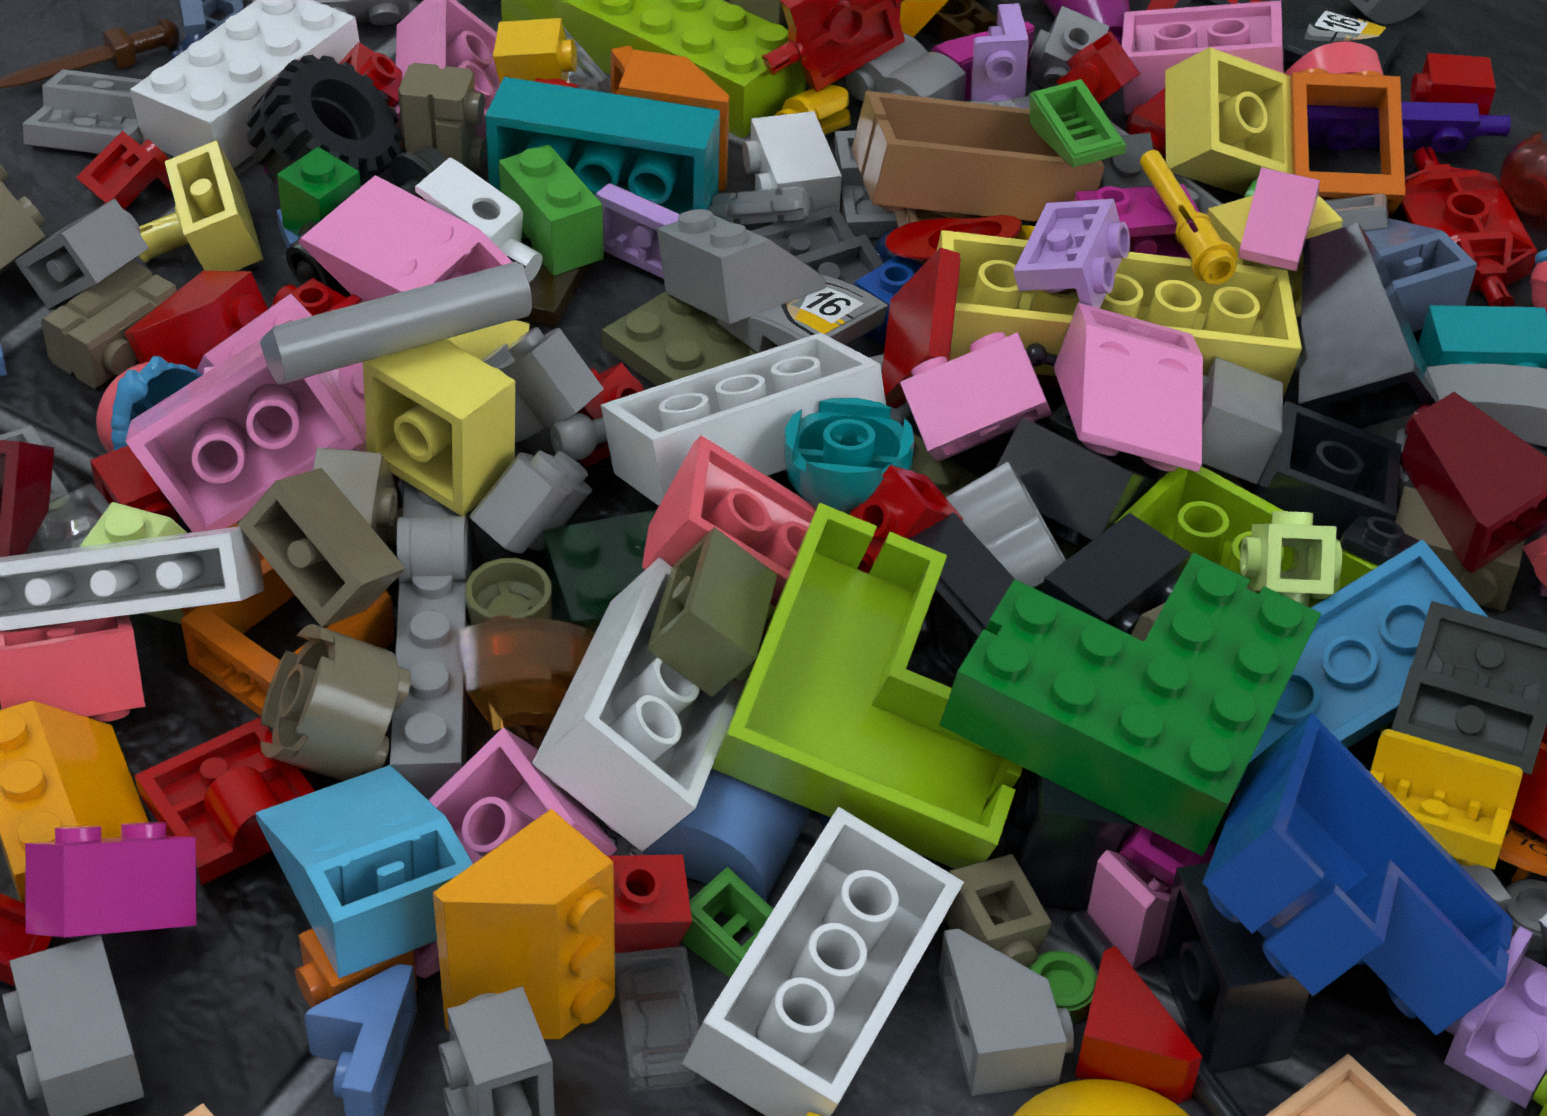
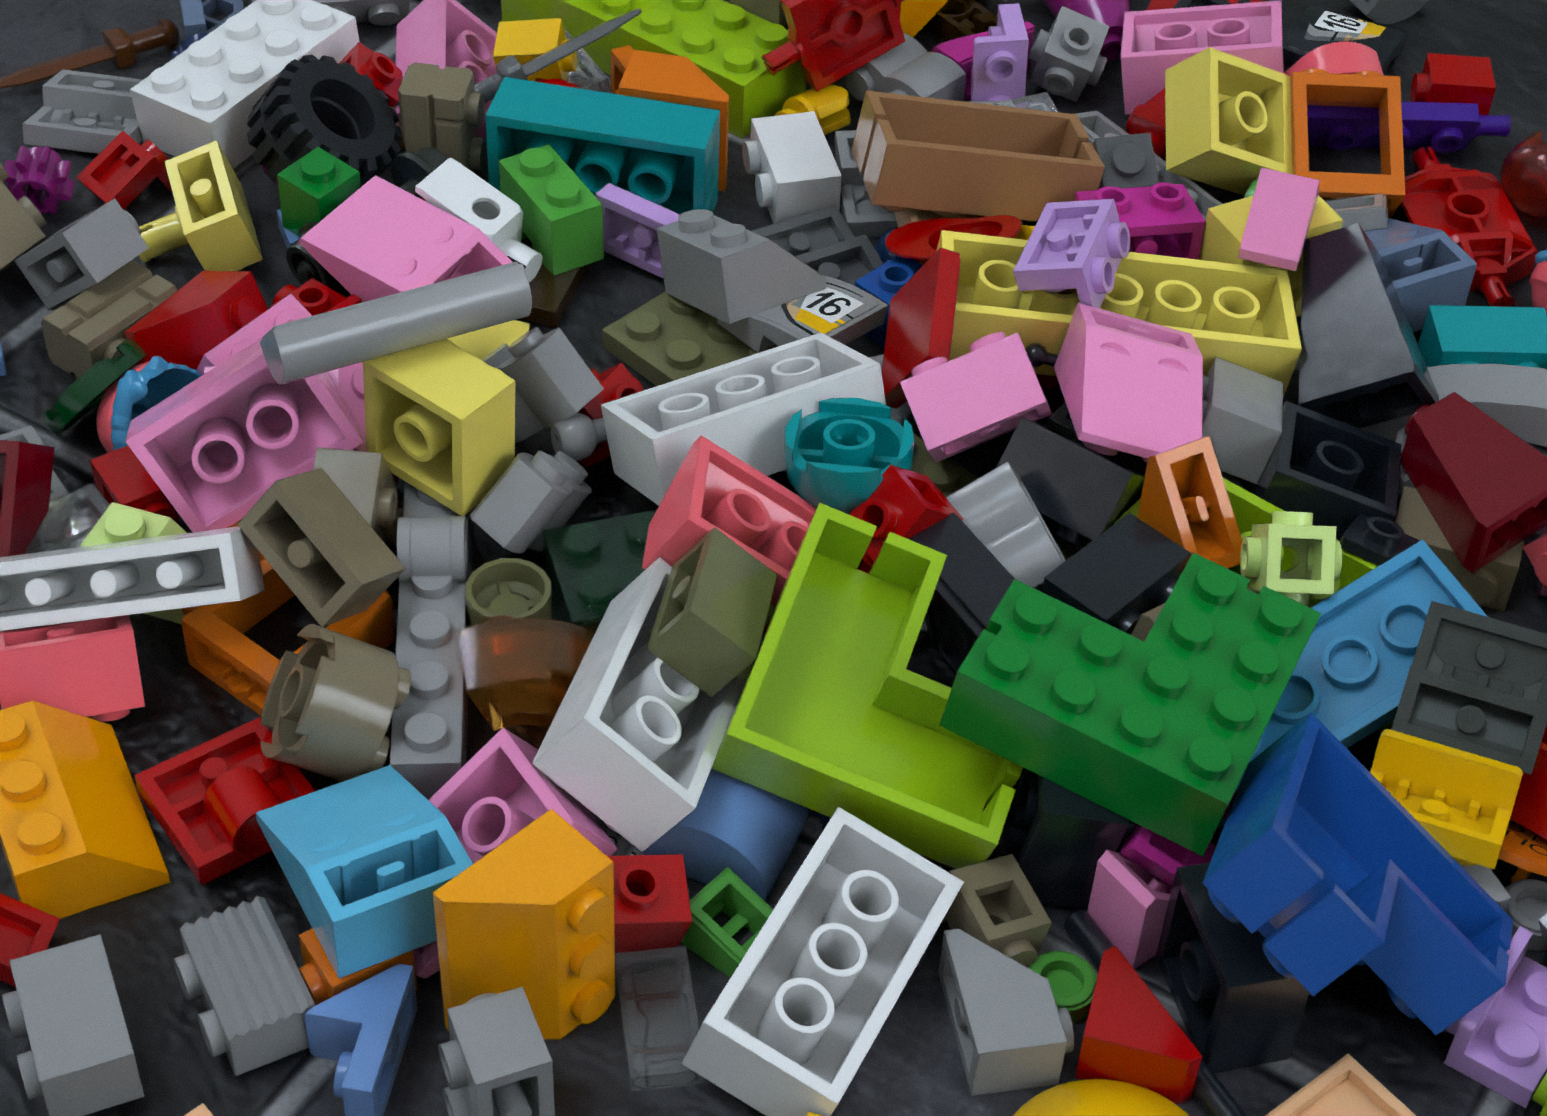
(40, 177): none -> magenta gear
(90, 387): none -> dark green tile
(110, 883): dark pink brick -> none
(246, 984): none -> light grey brick
(511, 67): none -> dark grey sword
(762, 206): light grey axle -> none
(1074, 124): bright green slope -> none
(1101, 67): red brick -> none
(1190, 503): none -> orange slope
(1211, 257): yellow pin -> none

